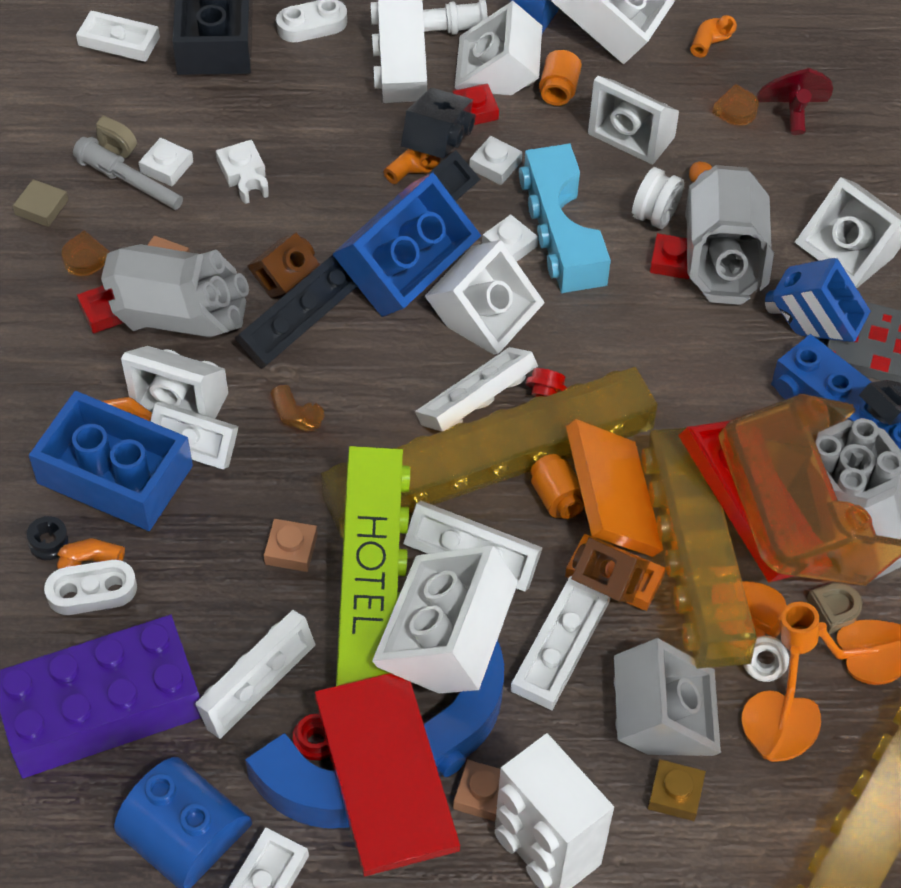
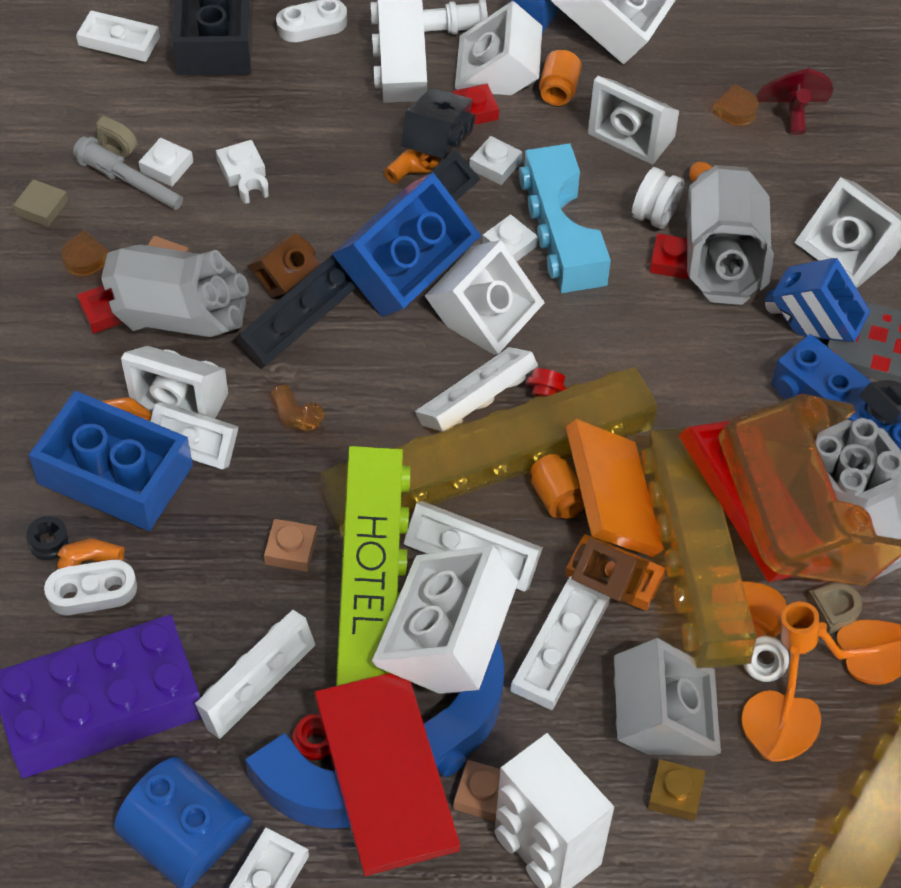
(712, 32): orange arm -> none

